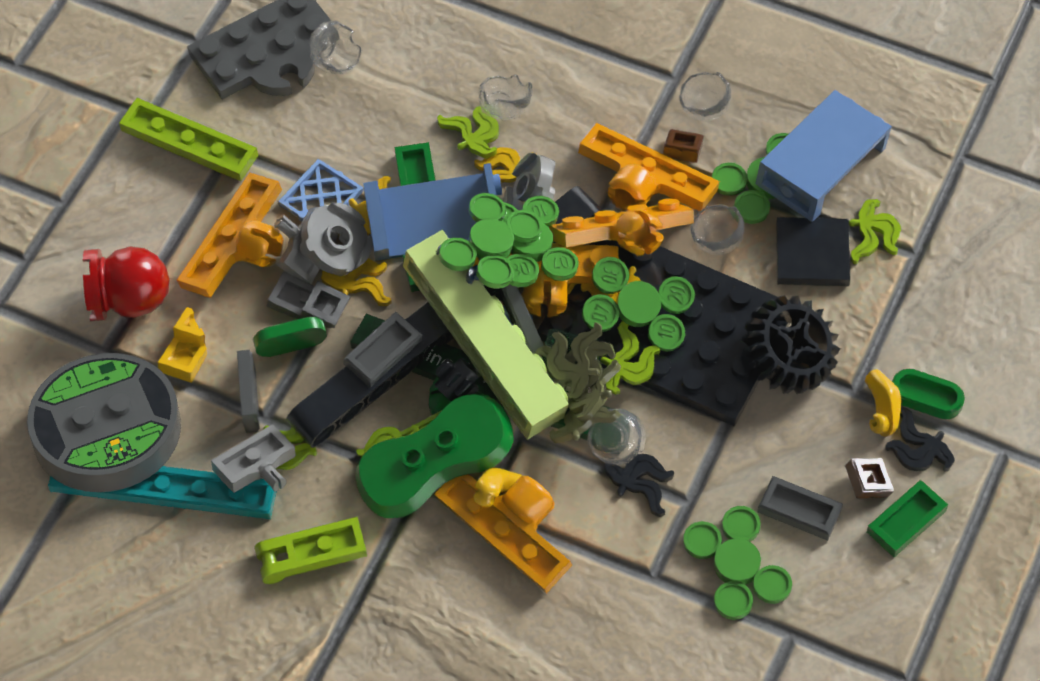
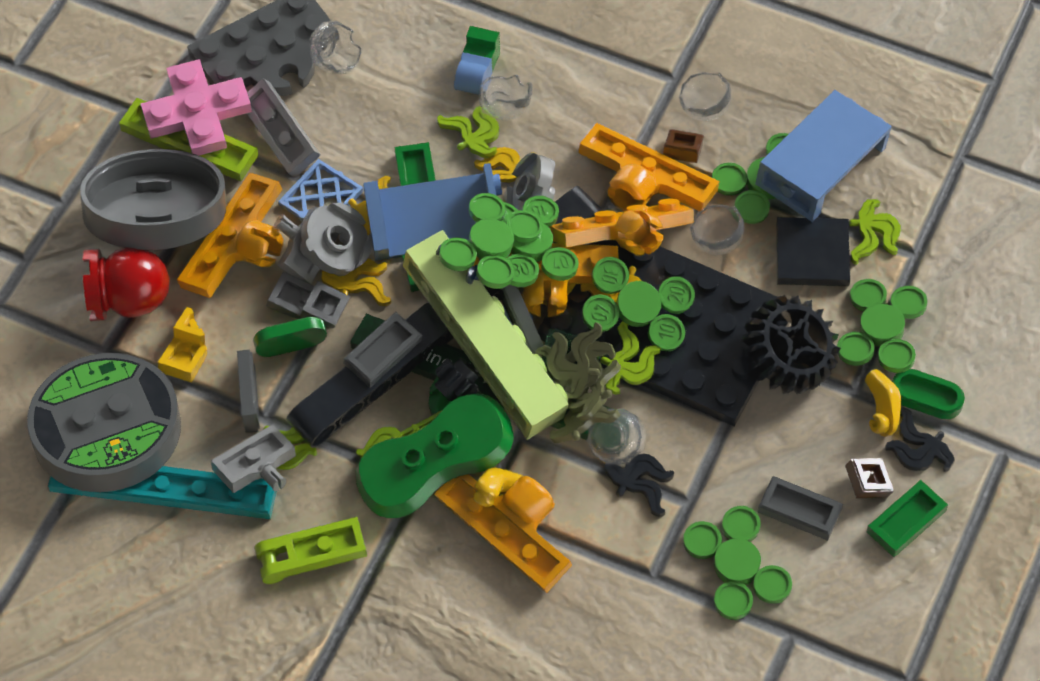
(153, 199): none -> dark grey piece
(196, 107): none -> bright pink plate
(280, 129): none -> light grey plate
(477, 59): none -> leg
(882, 325): none -> bright green piece

